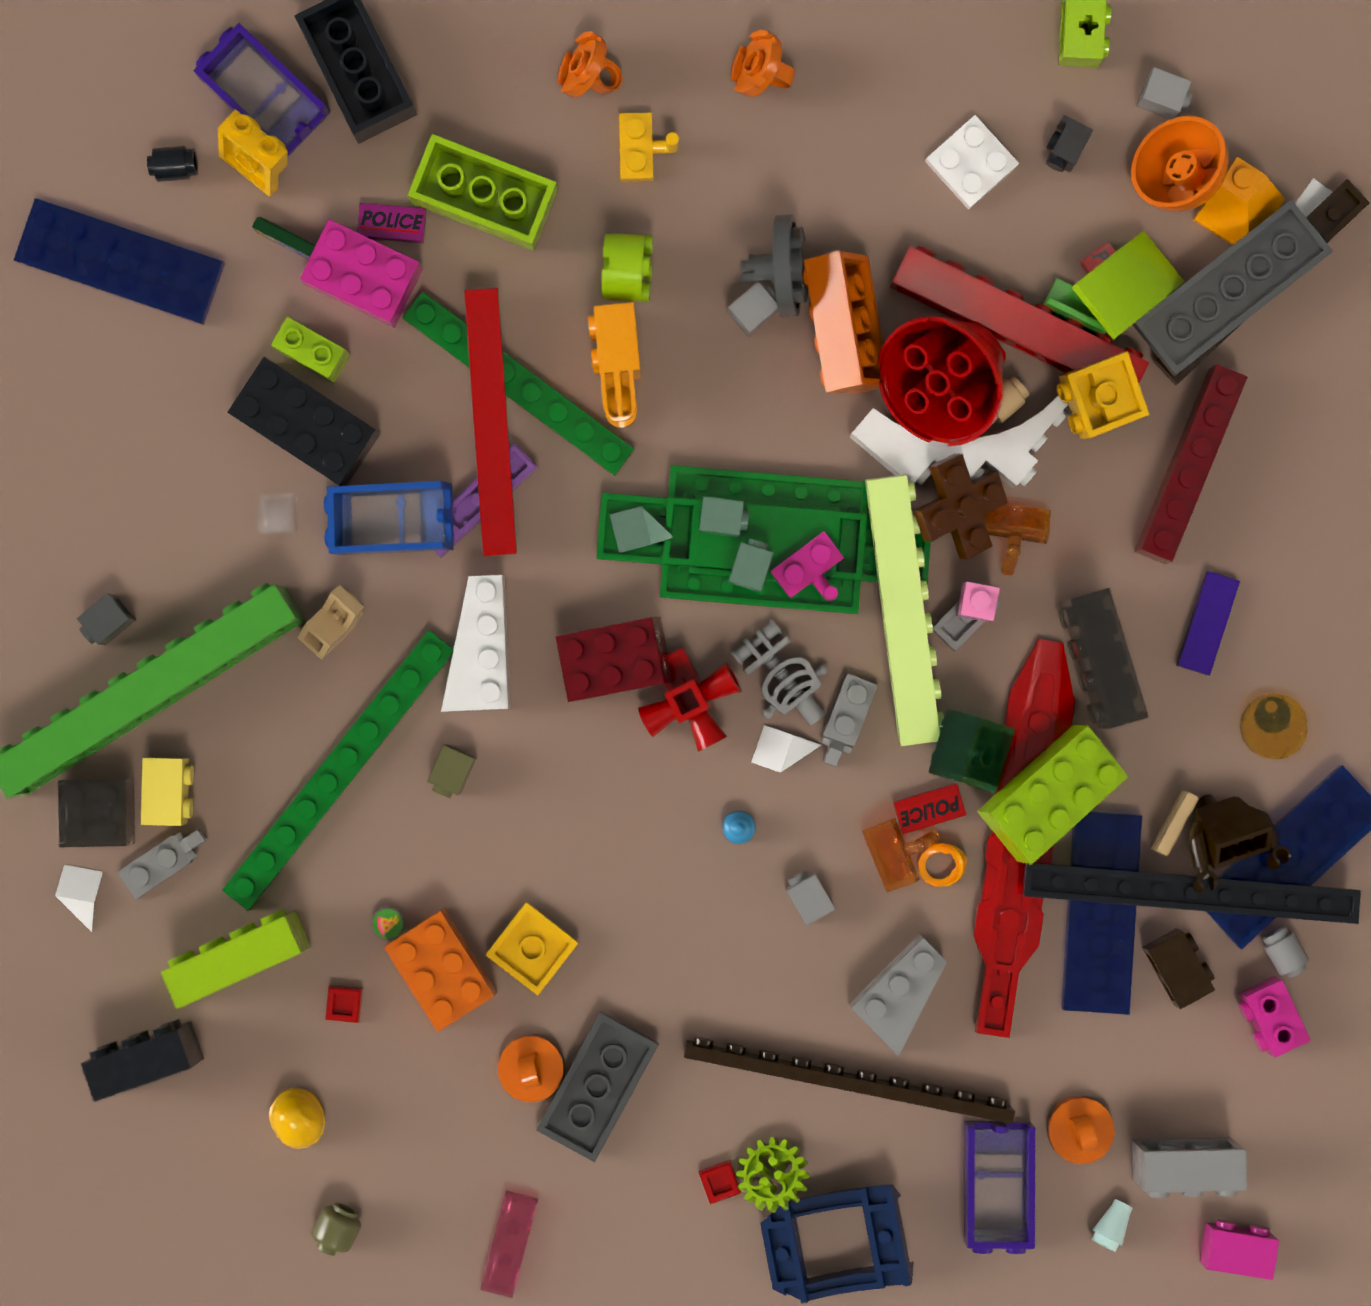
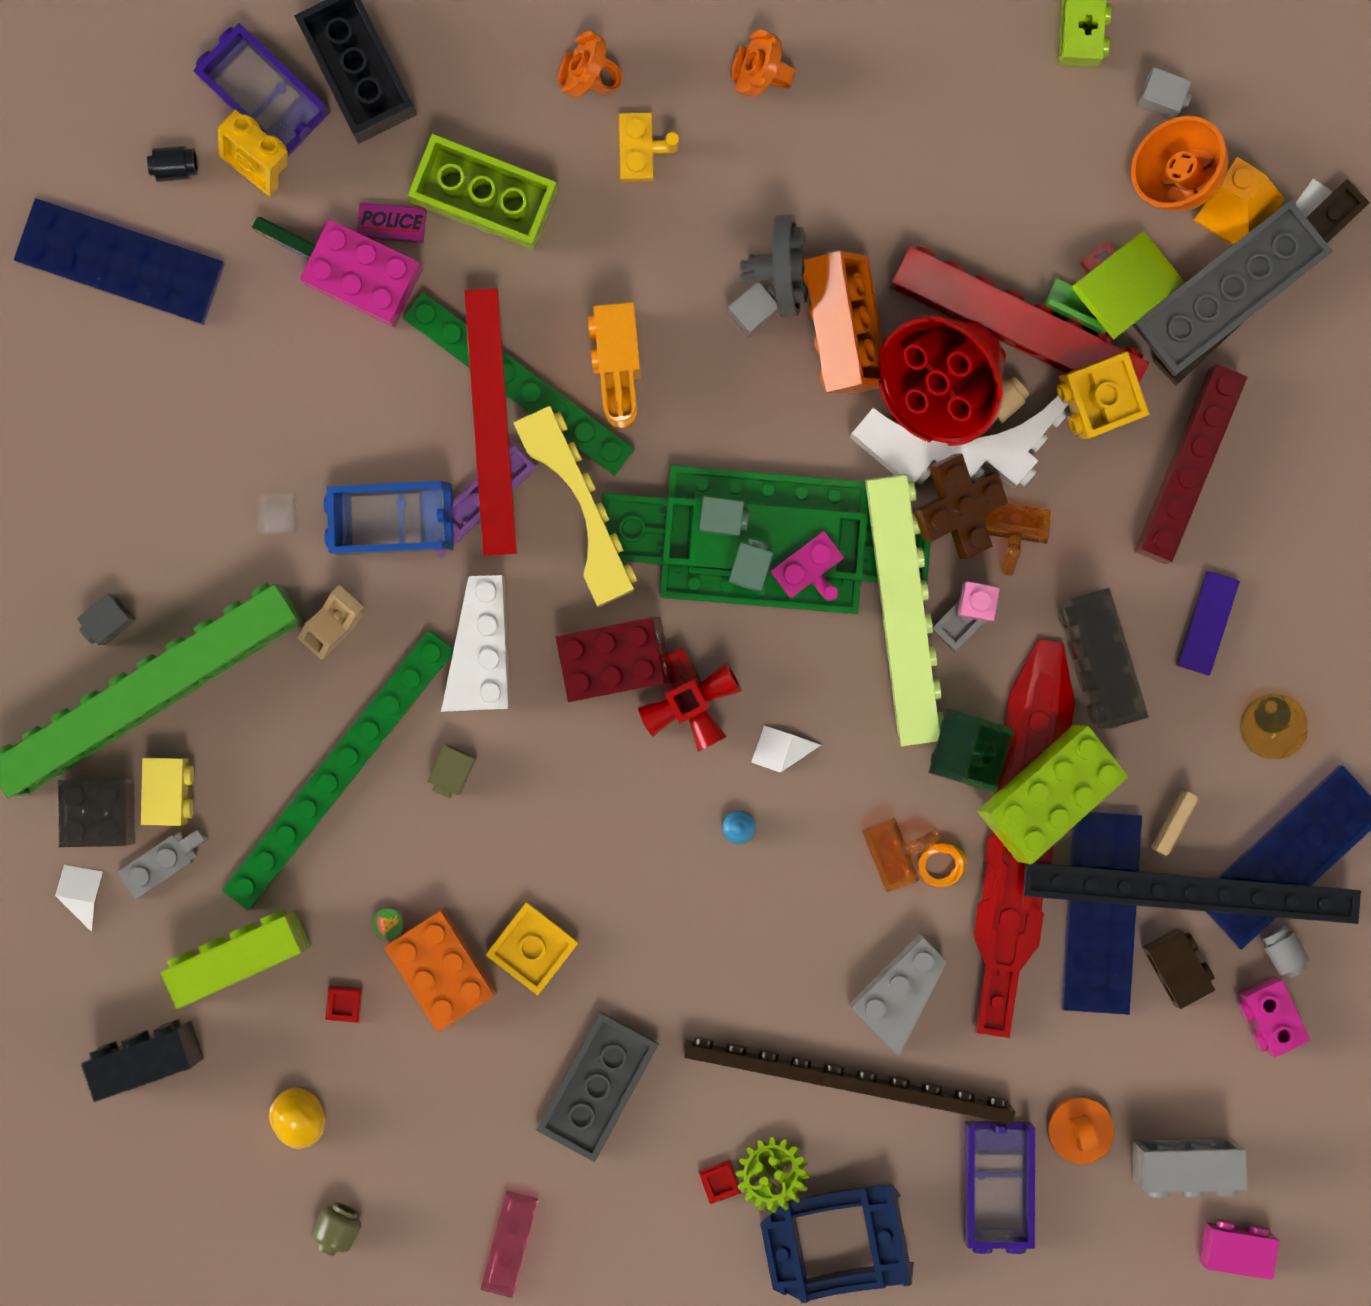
(304, 422): black brick -> none
(310, 349): lime brick -> none
(531, 1068): orange tile -> none
(545, 442): none -> light yellow arch
(627, 267): lime brick -> none
(637, 529): sand green sticker -> none
(802, 700): light grey torso -> none
(809, 897): light grey brick -> none
(847, 717): light grey hinge -> none
(929, 808): red tile -> none
(971, 162): white plate -> none
(1068, 144): black brick -> none
(1112, 1226): light aqua cone -> none
(1230, 833): dark brown torso -> none

